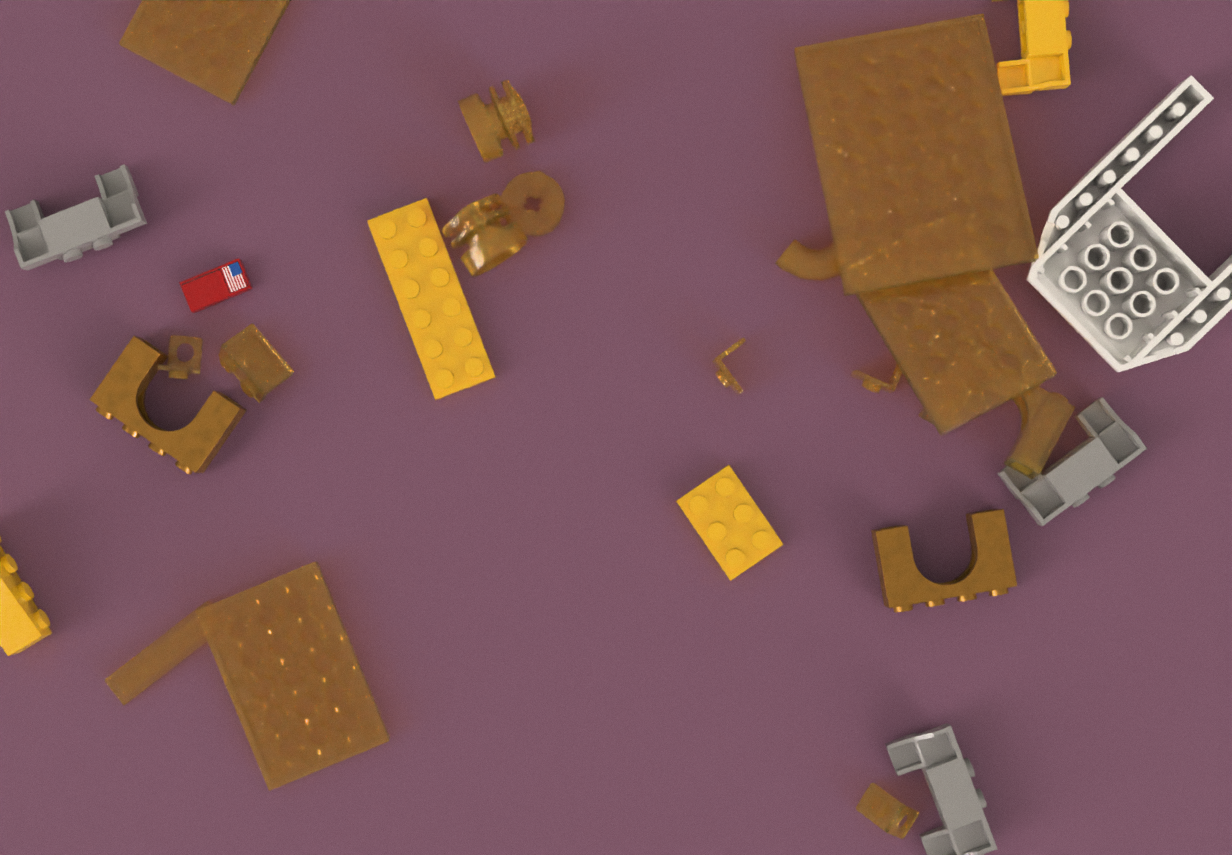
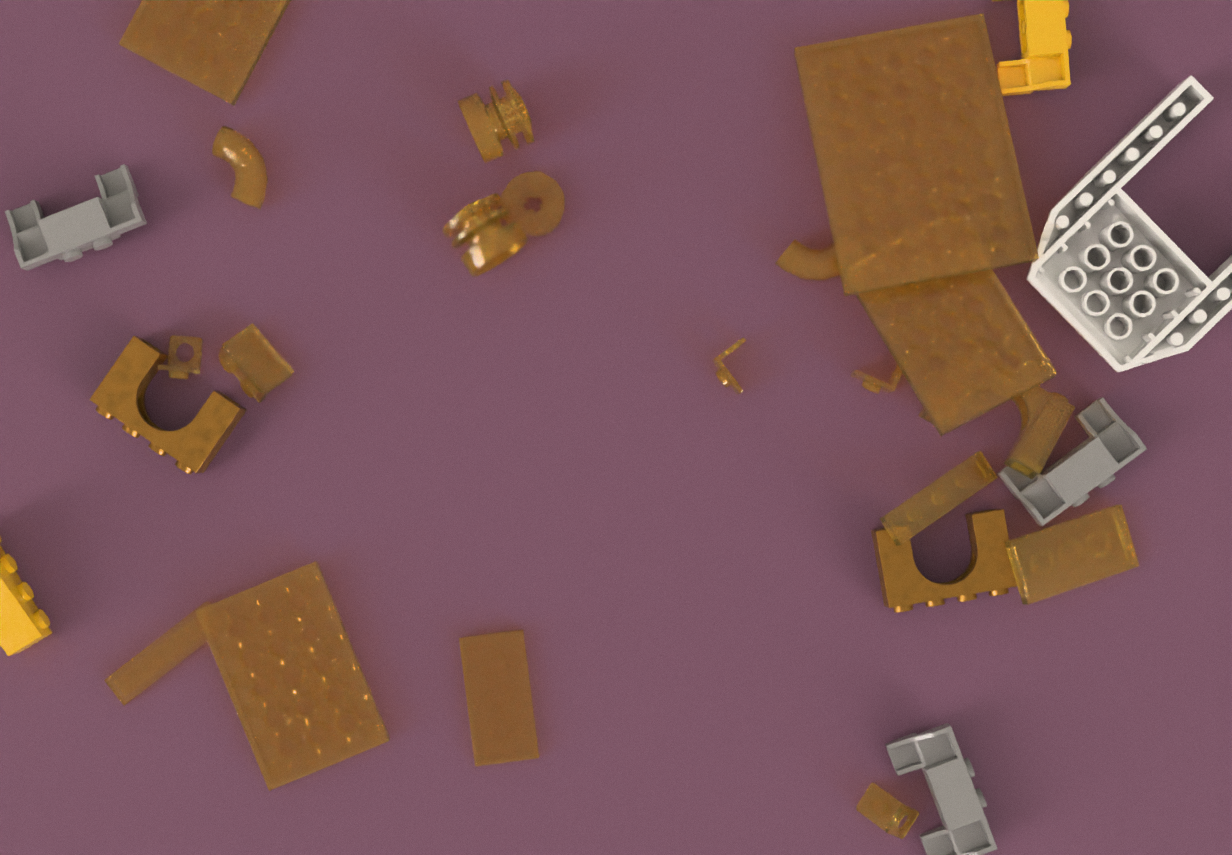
(216, 285): red tile -> none
(247, 165): none -> clear yellow cylinder
(431, 299): yellow plate -> none
(499, 697): none -> clear yellow tile
(729, 522): yellow plate -> none
(938, 498): none -> clear yellow tile
(1071, 554): none -> clear yellow tile

